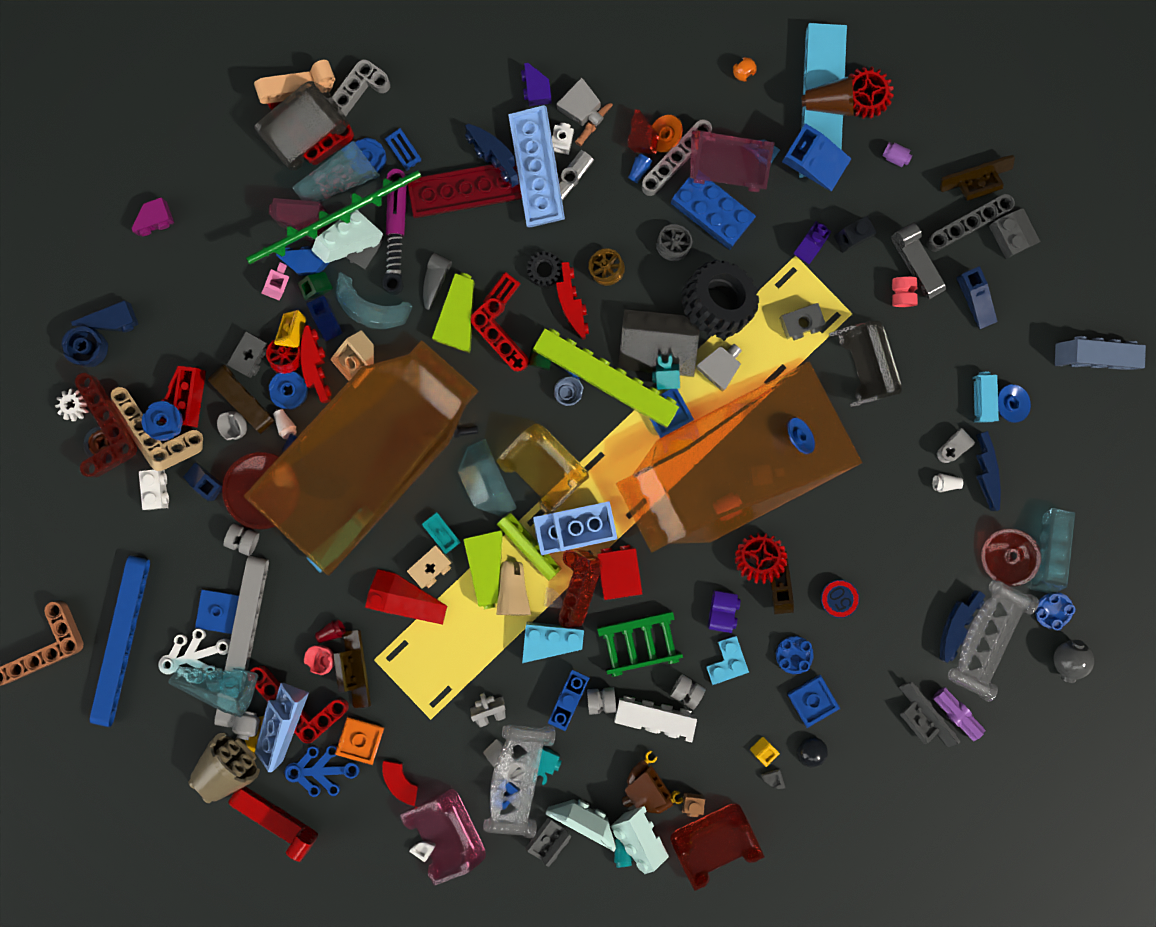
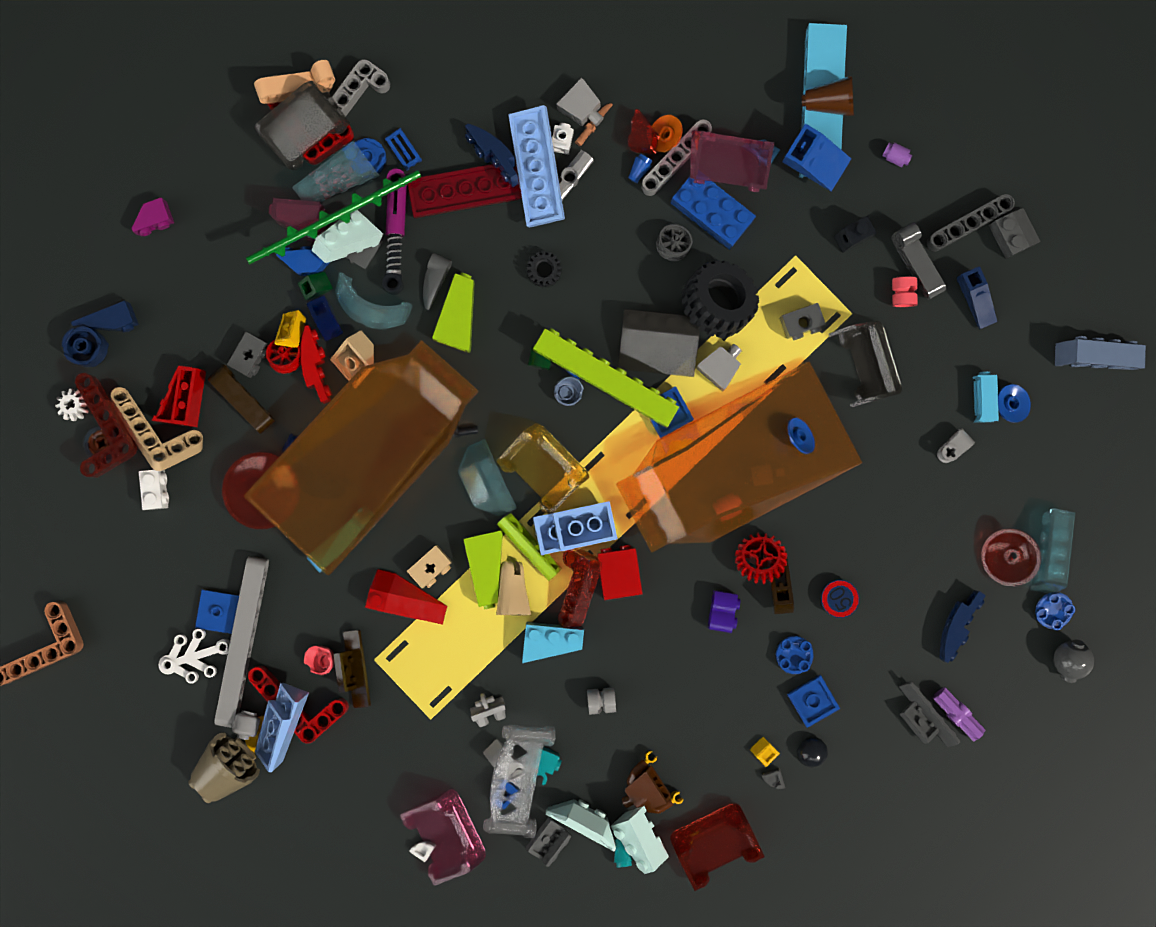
(119, 641): blue beam -> none
(171, 427): blue plate -> none
(203, 482): dark blue slope -> none
(224, 690): clear light blue wedge -> none
(231, 425): light grey hair -> none
(248, 539): light grey wheel -> none
(275, 820): red beam -> none
(276, 282): bright pink brick -> none
(284, 424): white cone -> none
(292, 400): blue plate -> none
(319, 771): blue plant -> none
(331, 631): dark red cone -> none
(359, 740): orange tile -> none
(398, 783): red tile -> none
(441, 533): teal plate -> none
(496, 287): red tile -> none
(502, 337): red beam -> none
(537, 86): dark purple slope -> none
(552, 598): clear tile -> none
(568, 700): blue slope -> none
(572, 308): red slope -> none
(606, 267): pearl gold wheel -> none
(645, 624): green fence -> none
(655, 718): white wedge -> none
(667, 374): teal brick -> none
(688, 692): light grey wheel -> none
(693, 804): medium nougat brick -> none
(733, 662): medium azure plate -> none
(744, 69): orange piece -> none
(812, 242): dark purple slope -> none
(882, 88): red gear -> none
(946, 482): white cone -> none
(979, 179): dark brown bracket -> none
(989, 479): dark blue slope -> none
(1014, 604): clear piece -> none

